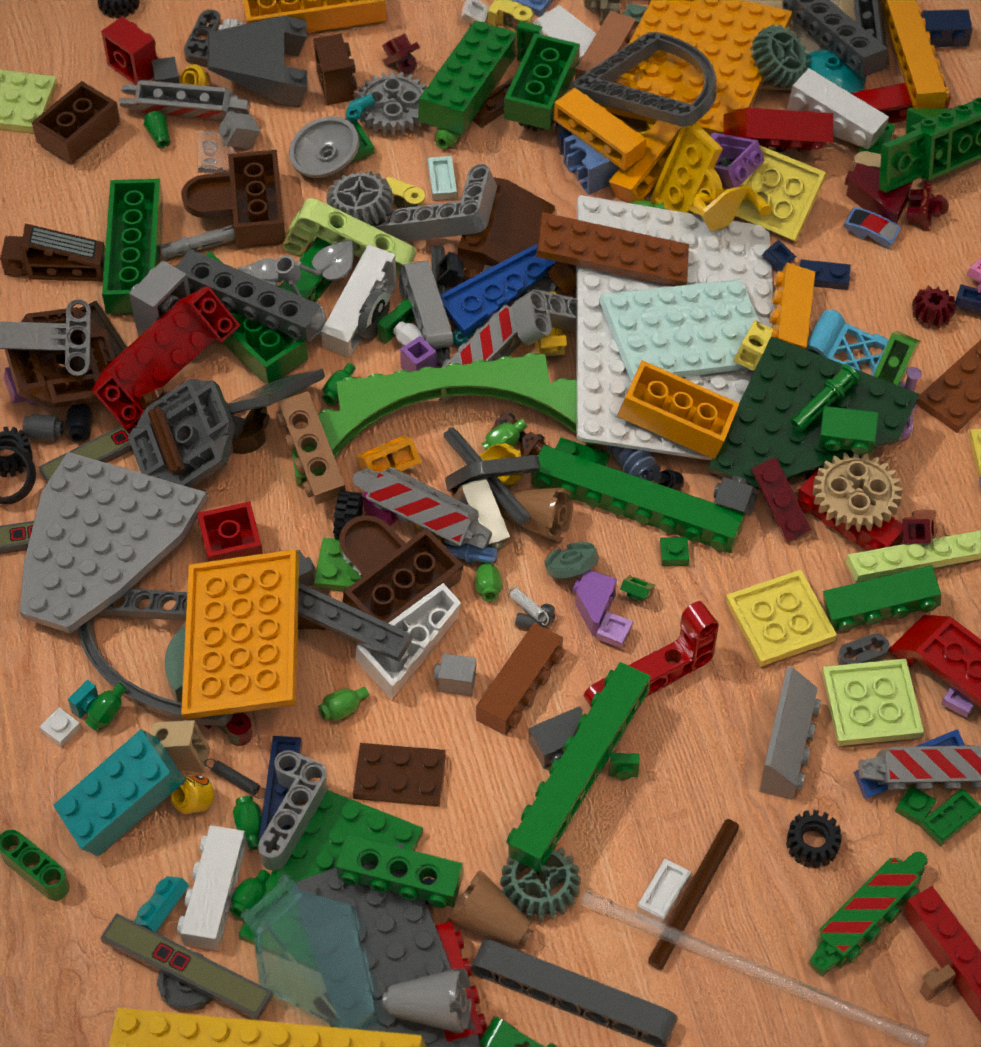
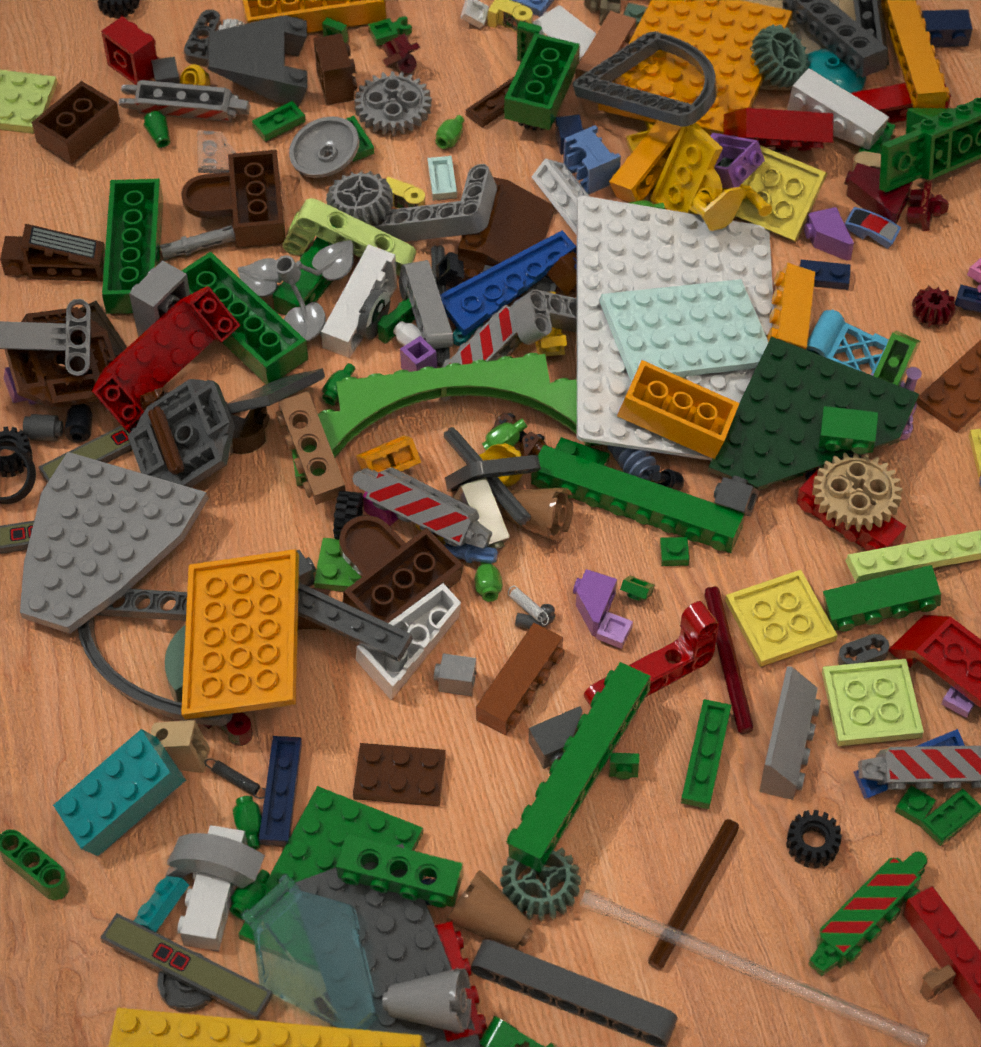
(60, 727): white plate -> none
(82, 698): teal plate -> none
(105, 707): green plant -> none
(193, 795): yellow head -> none
(215, 856): none -> light grey arch
(229, 532): red brick -> none
(239, 130): light grey brick -> none
(253, 296): dark grey brick -> none
(278, 121): none -> green plate
(288, 813): light grey beam -> none
(333, 27): none -> green plate
(341, 703): bright green plant -> none
(358, 106): teal arm -> none
(385, 30): none -> green plate
(467, 77): green brick -> none
(560, 188): none -> white fence
(573, 561): sand green tile -> none
(599, 129): light orange brick -> none
(612, 250): dark orange plate -> none
(663, 890): white tile -> none
(706, 754): none -> green plate
(729, 662): none -> dark red axle
(753, 345): light yellow leg -> none
(778, 255): dark blue tile -> none
(780, 499): dark red plate -> none
(829, 233): none -> medium lavender slope
(833, 390): green pin -> none
(920, 527): dark red leg -> none

